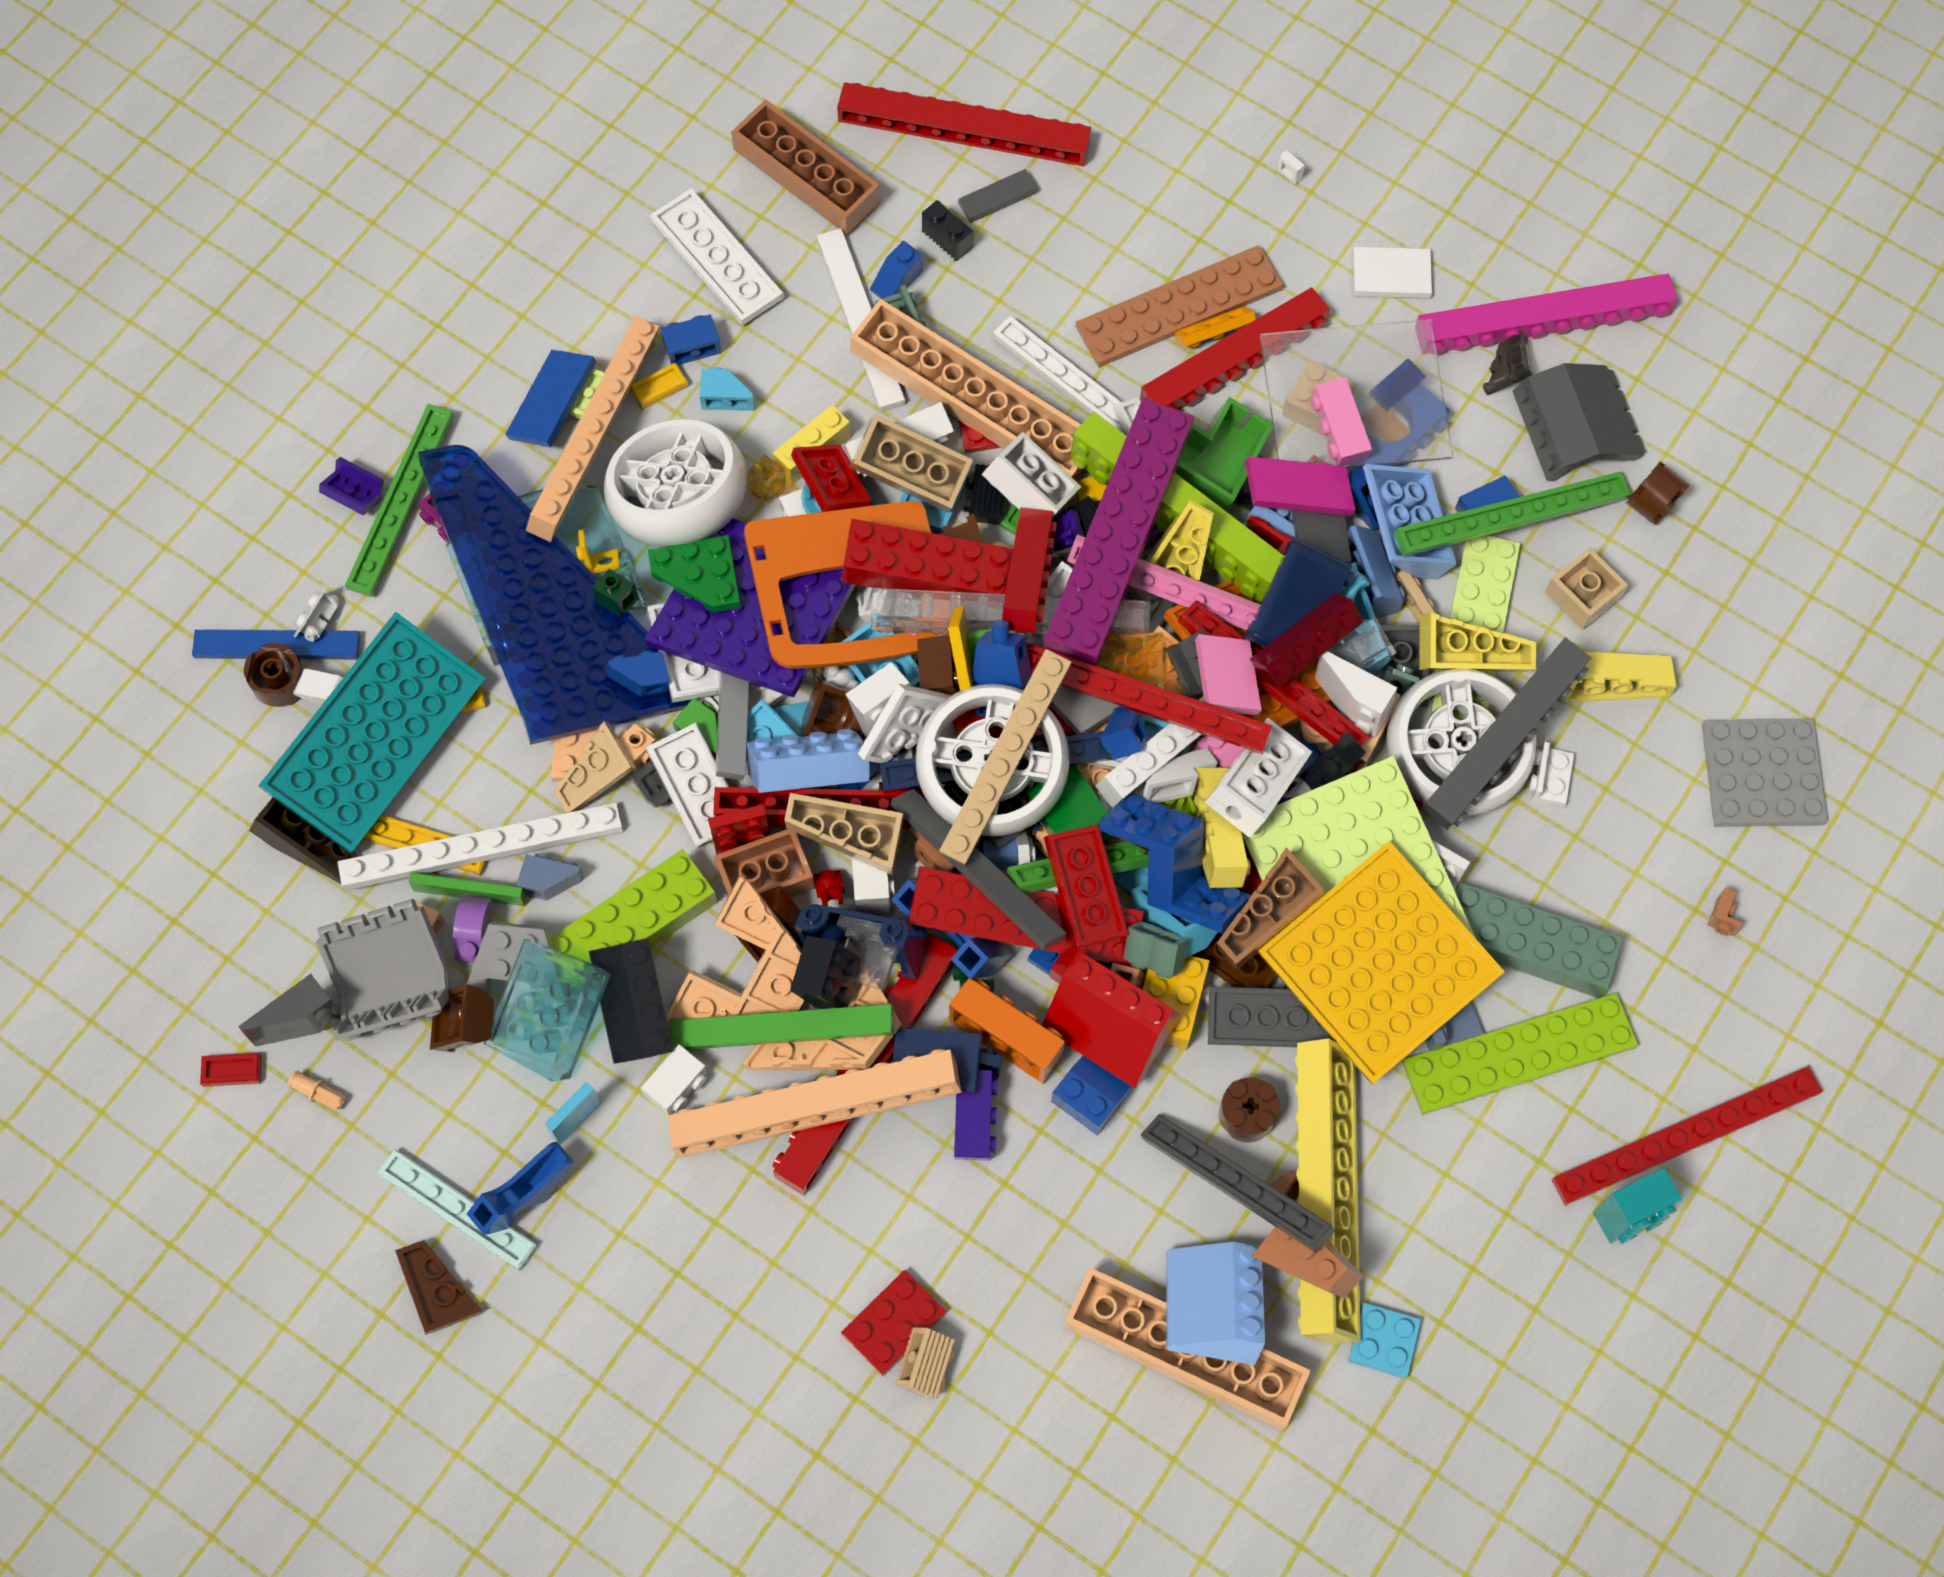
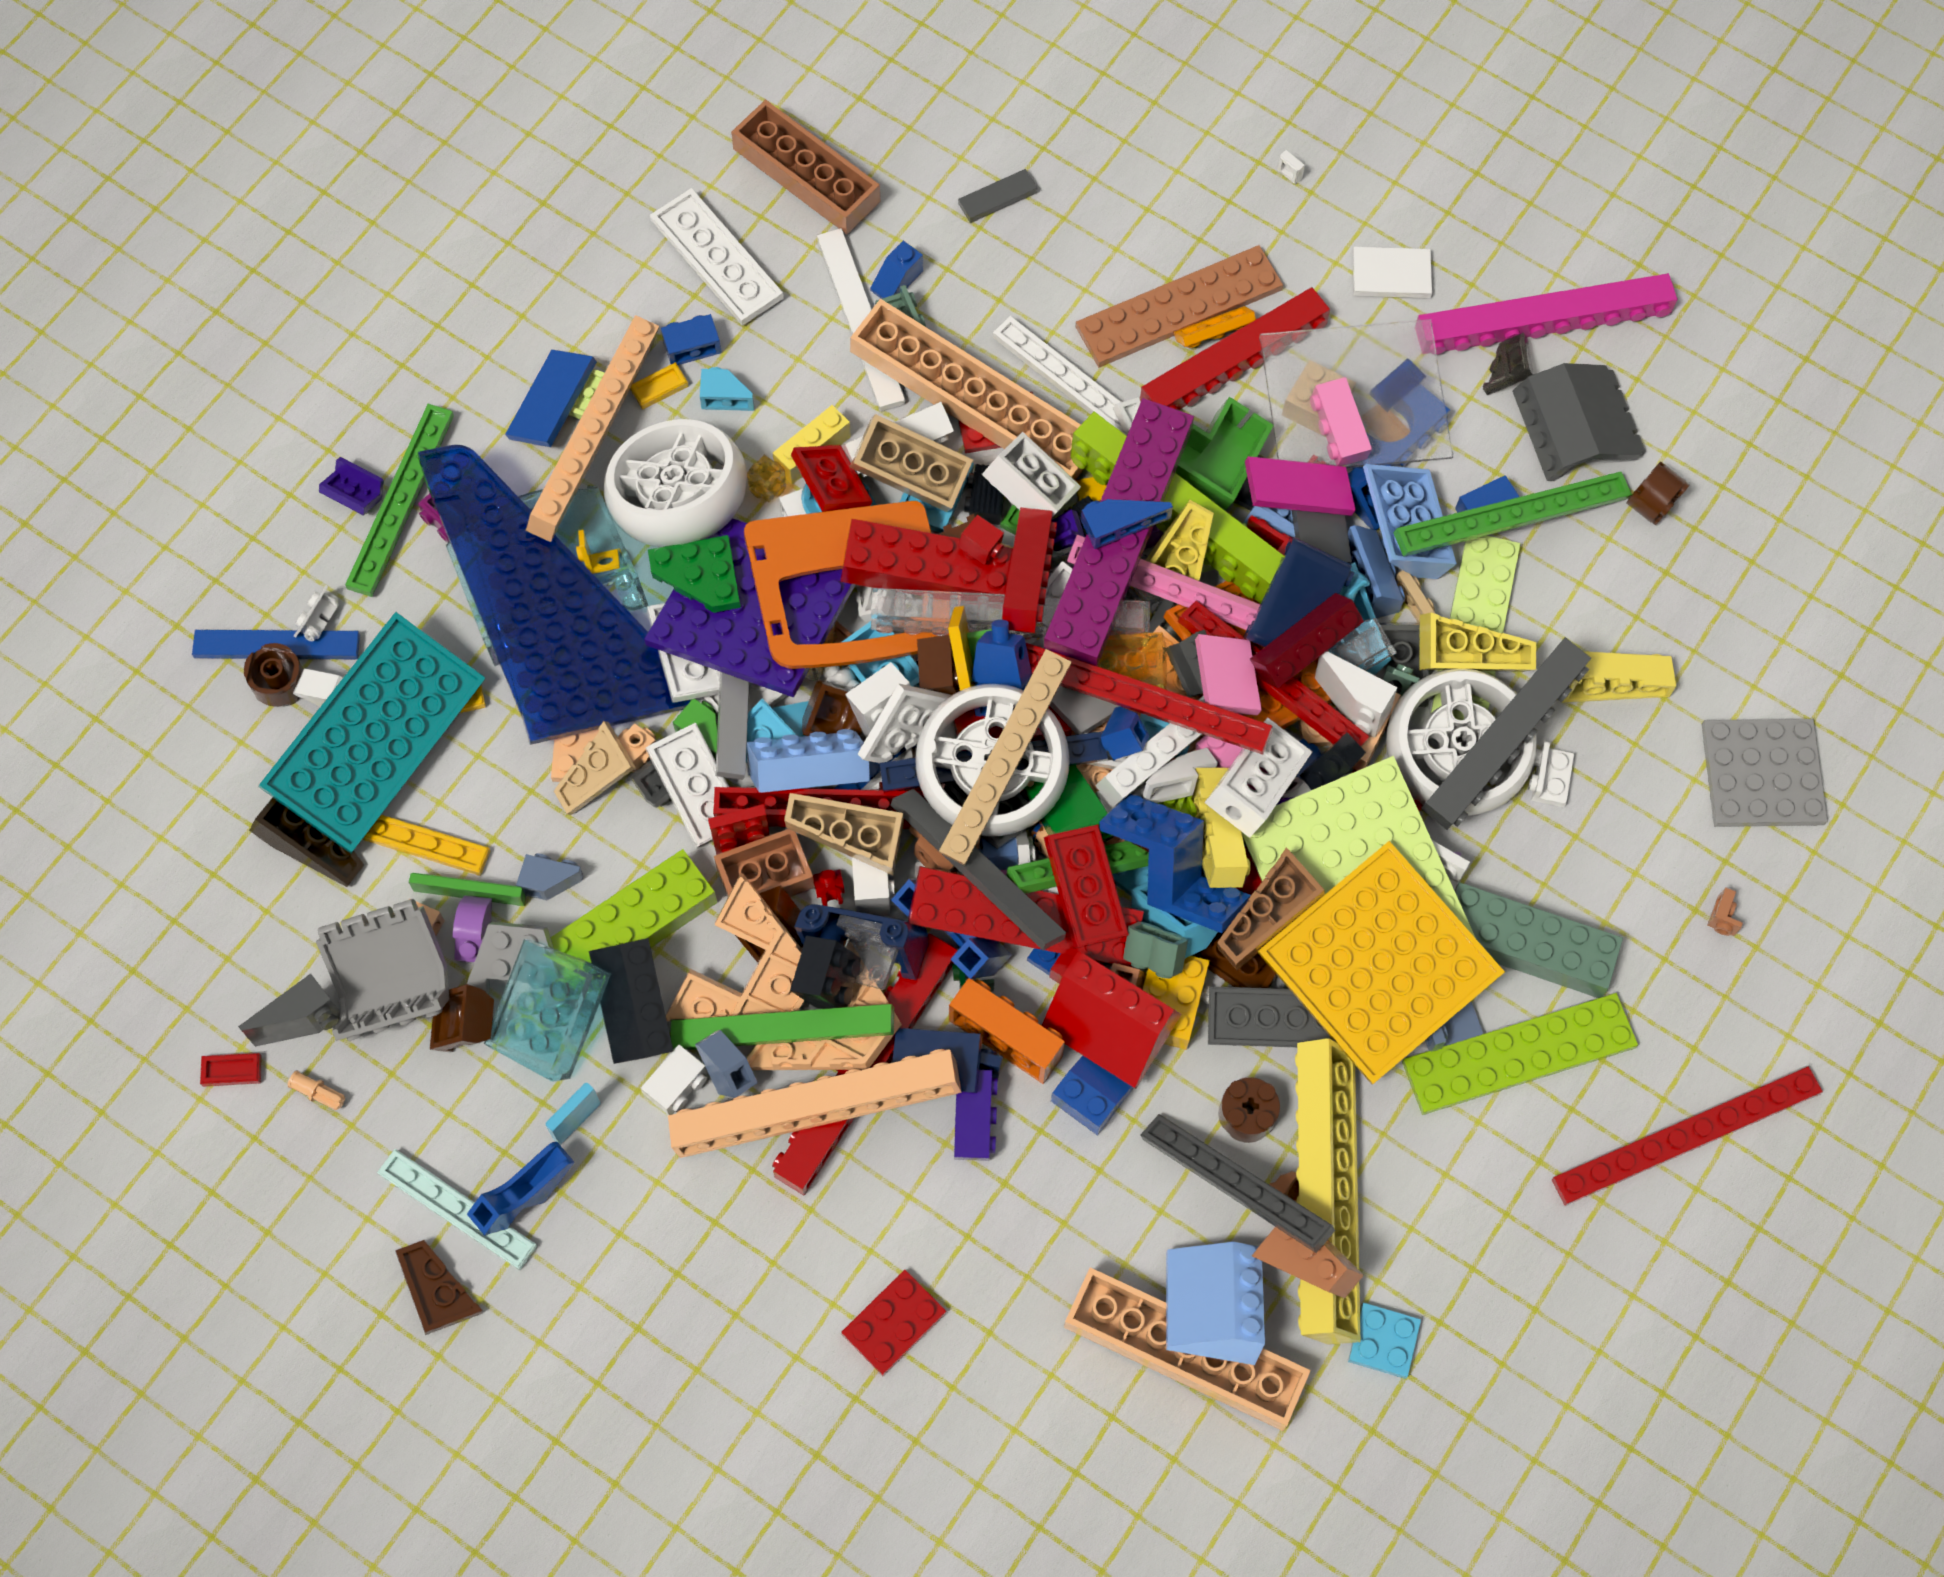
(479, 846): white plate -> none
(615, 592): dark green brick -> none
(641, 673): blue slope -> none
(726, 1065): none -> sand blue slope
(925, 1362): tan brick -> none
(947, 230): black brick -> none
(964, 124): red brick -> none
(981, 540): none -> red brick
(1119, 518): none -> blue slope
(1586, 588): tan brick -> none
(1638, 1207): teal brick -> none

